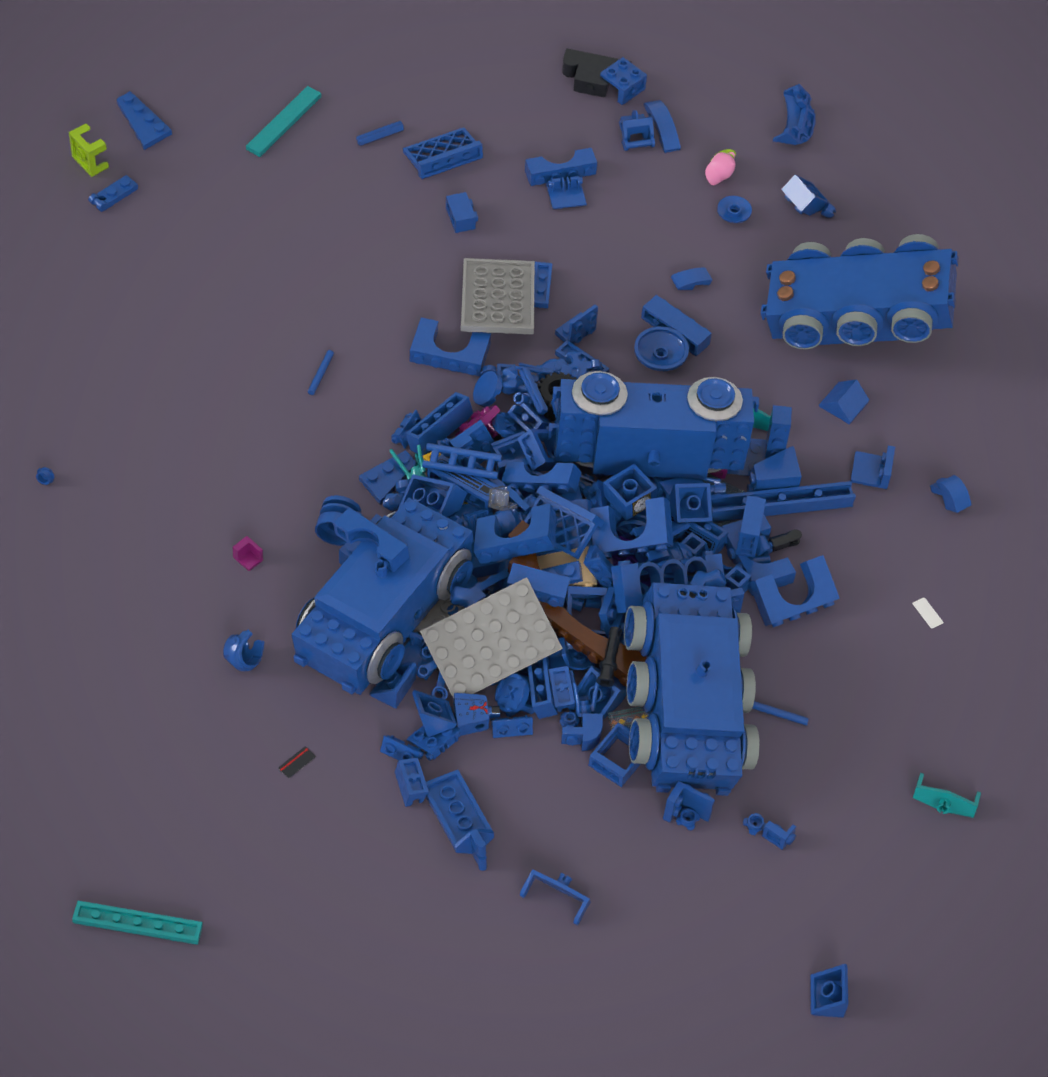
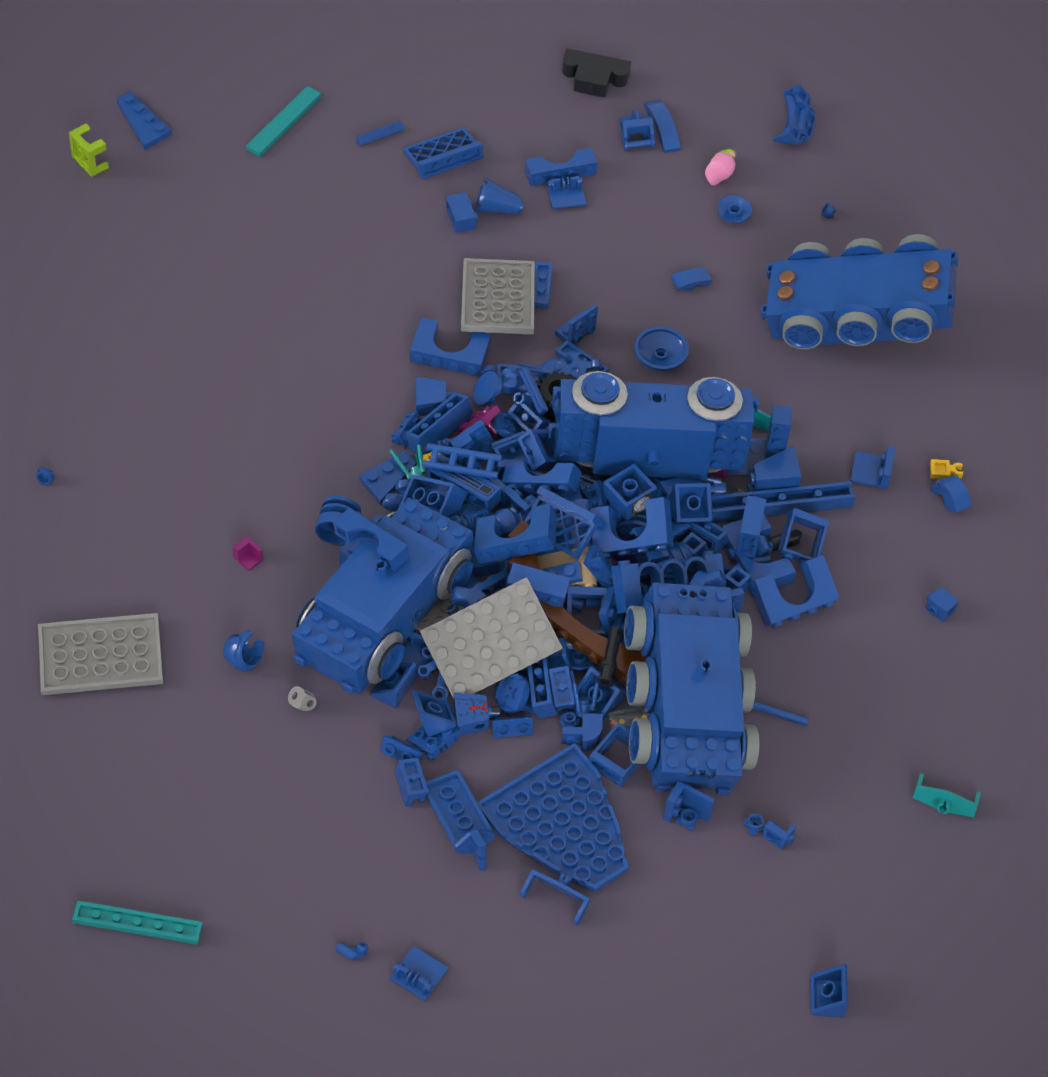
(99, 654): none -> light grey plate
(113, 193): blue plate -> none
(297, 762): black sticker -> none
(301, 699): none -> light grey piece
(312, 389): blue bar -> none
(352, 952): none -> blue arm
(418, 973): none -> blue hinge
(430, 394): none -> blue torso
(497, 199): none -> blue cone
(500, 499): clear panel -> none
(561, 819): none -> blue wing
(626, 78): blue bracket -> none
(661, 313): blue brick -> none
(804, 195): slope -> none
(807, 520): none -> blue window
(845, 400): blue slope -> none
(927, 612): white sticker -> none
(941, 604): none -> blue brick
(943, 469): none -> yellow plate

